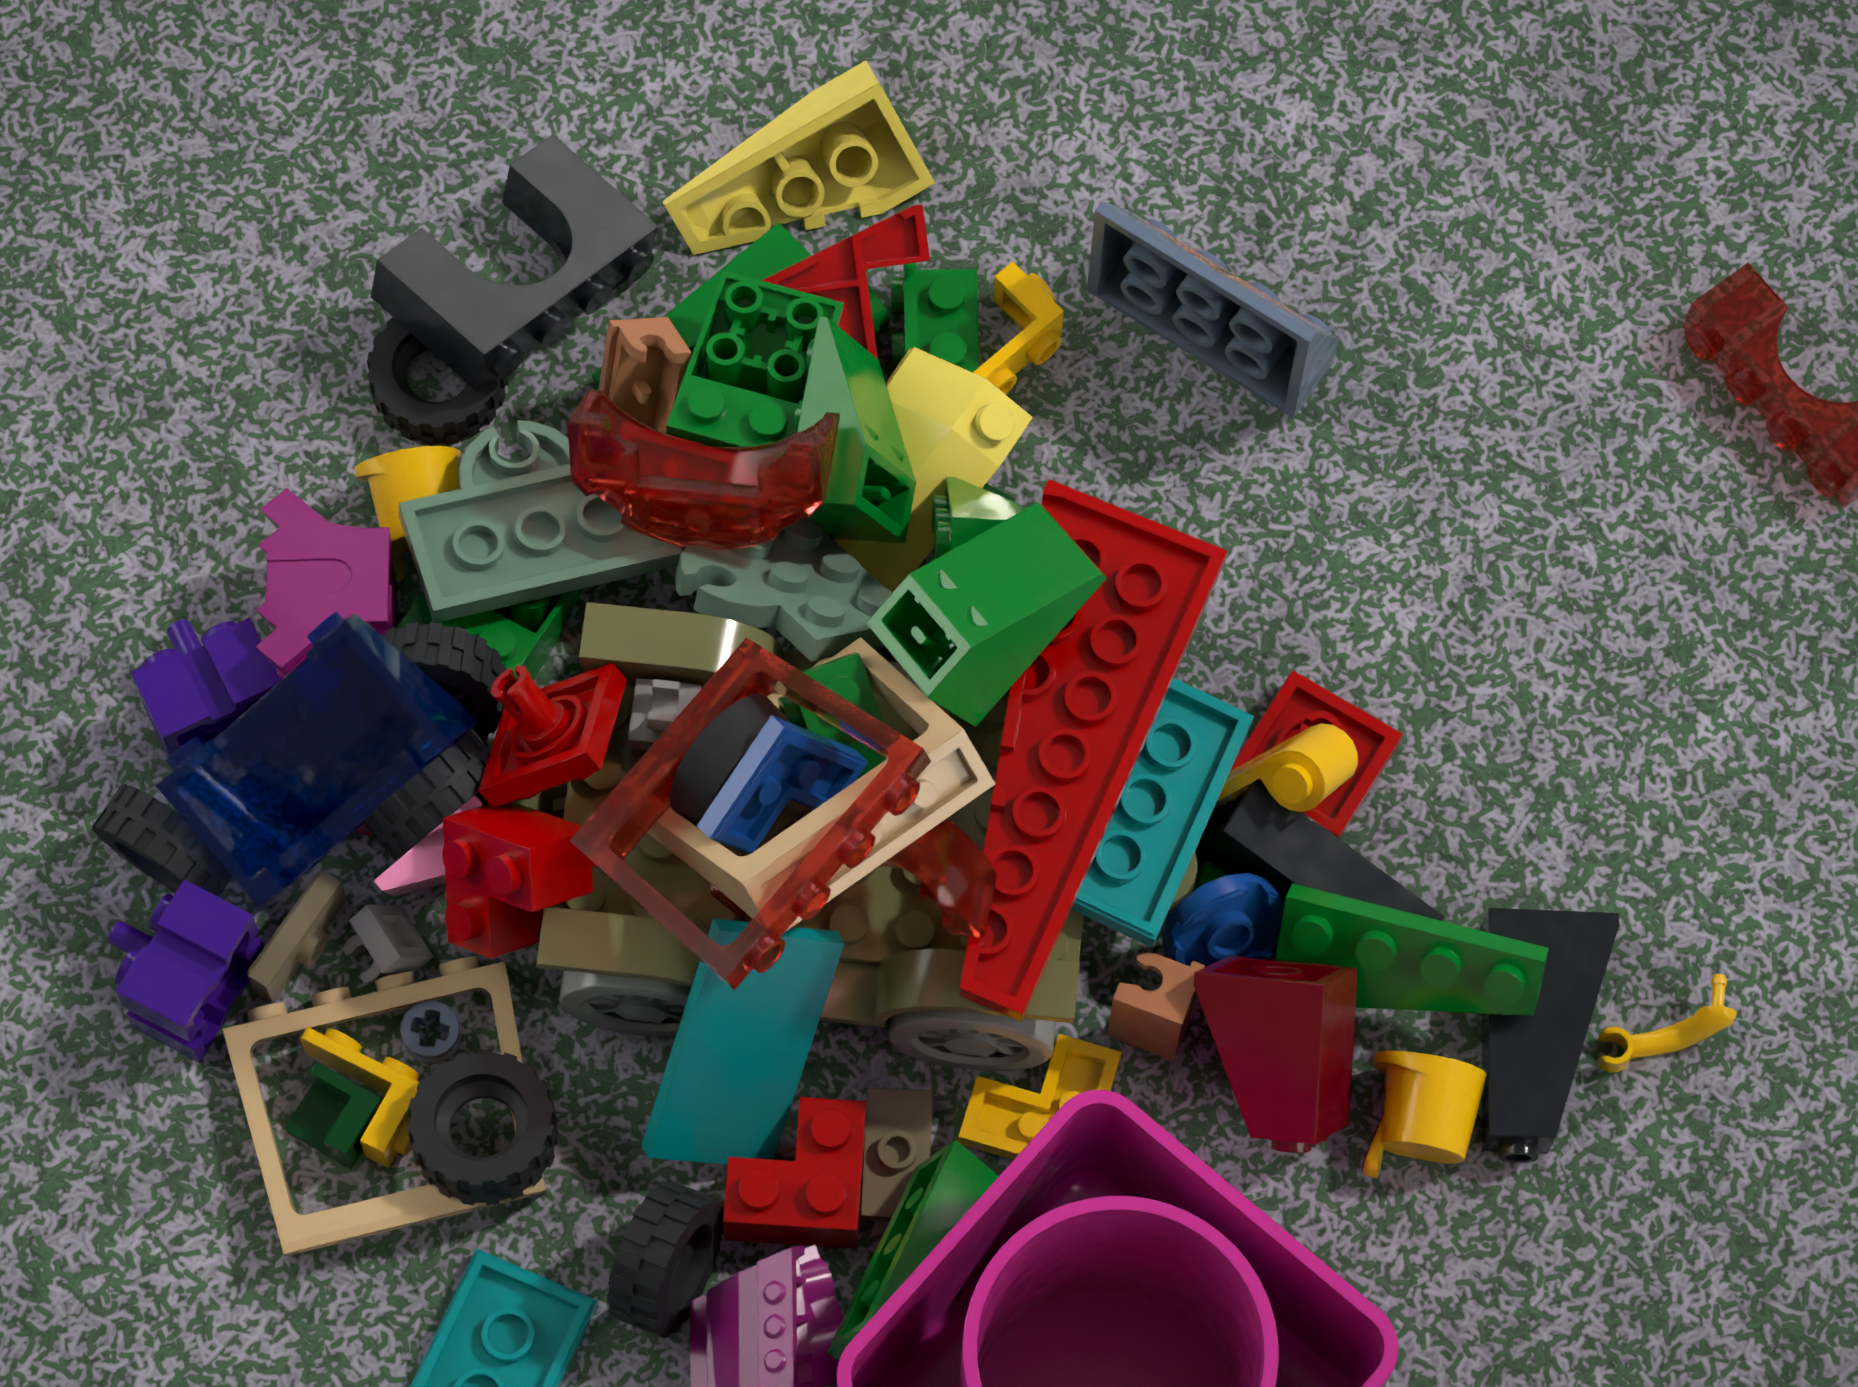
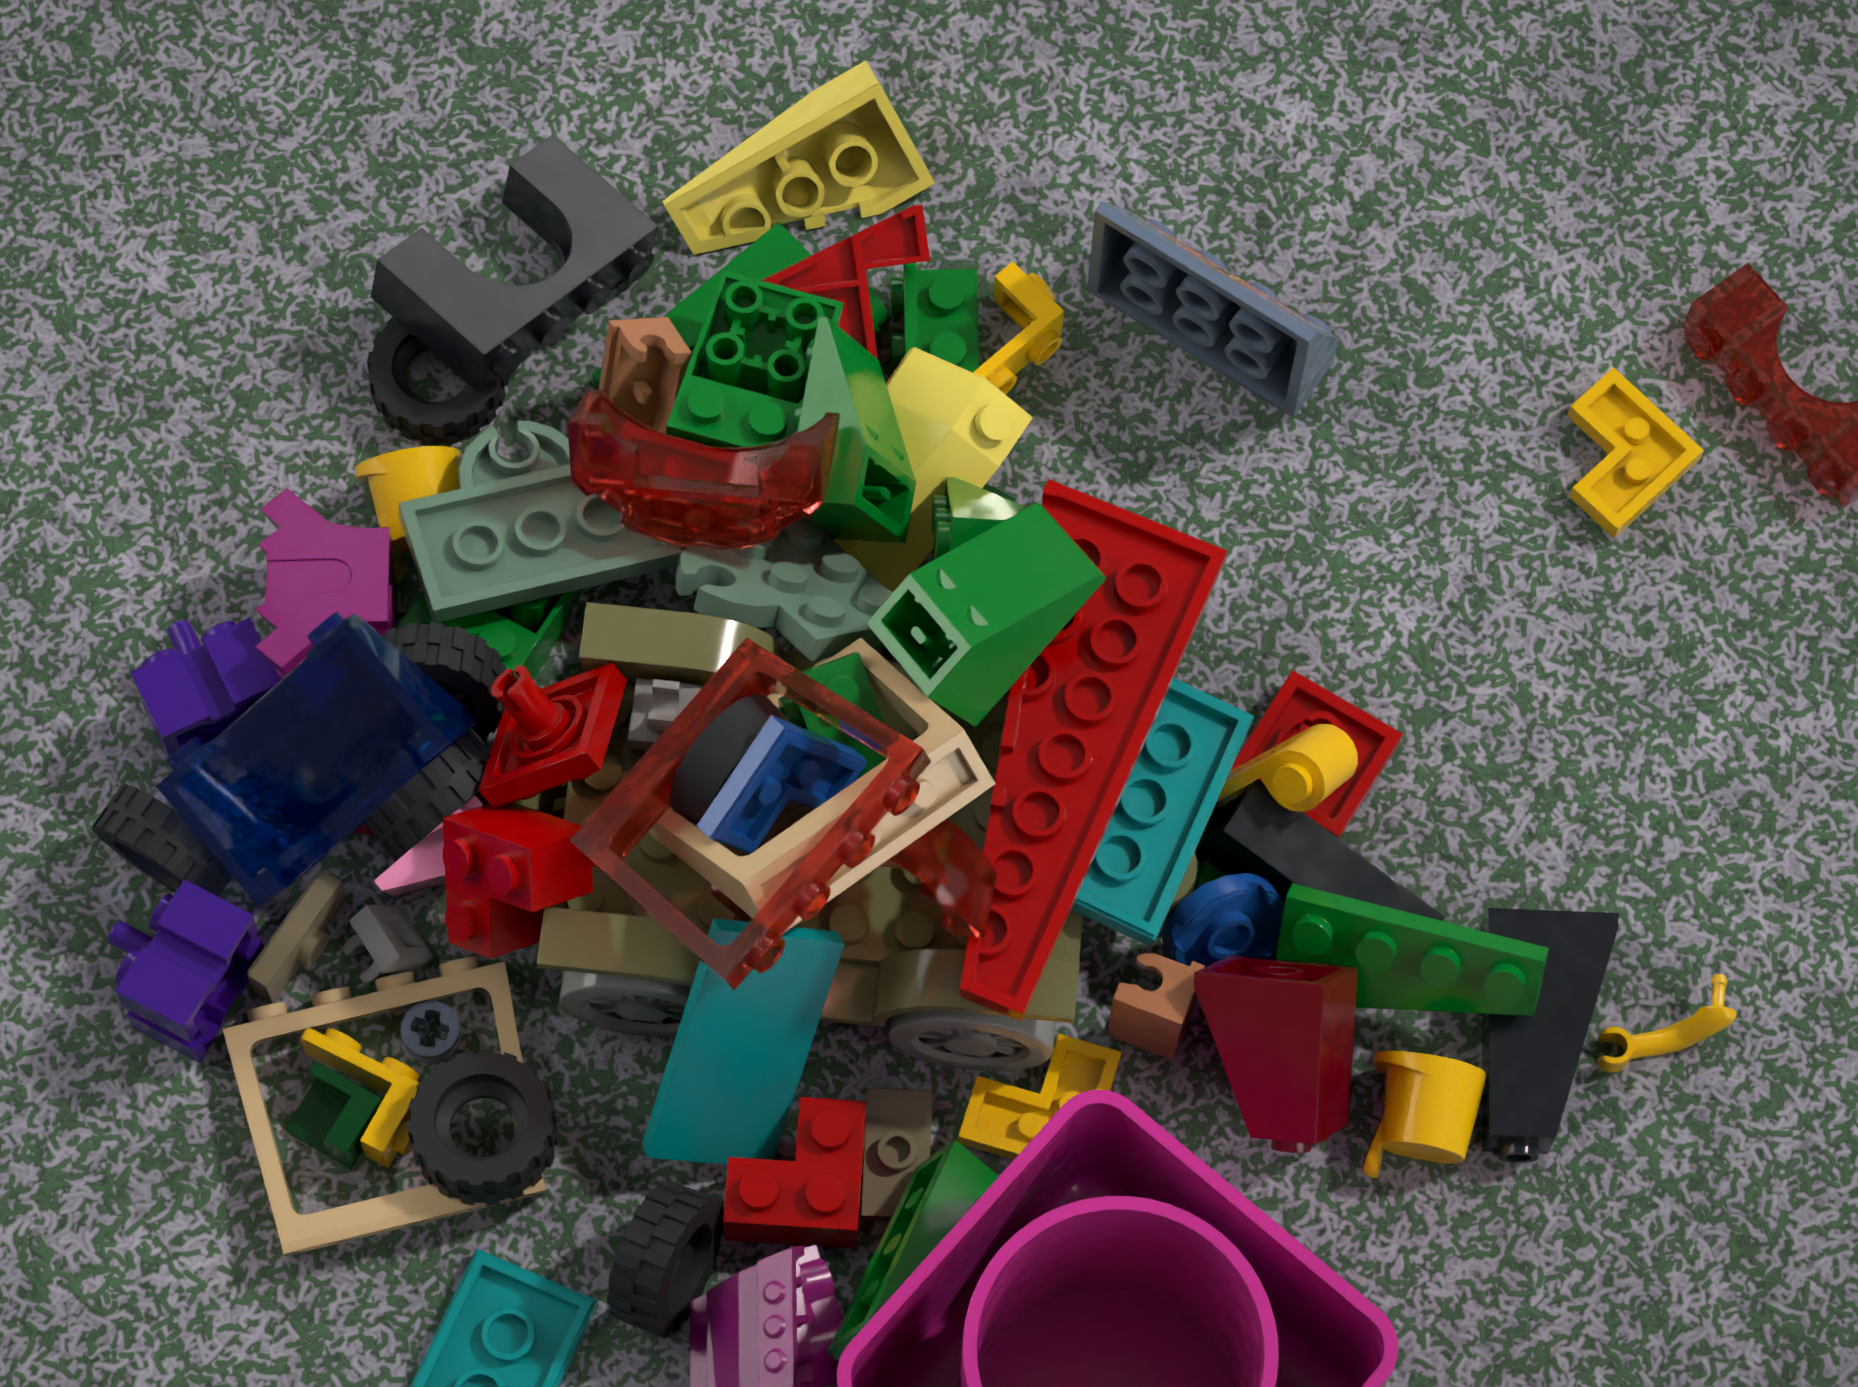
(1642, 448): none -> yellow plate

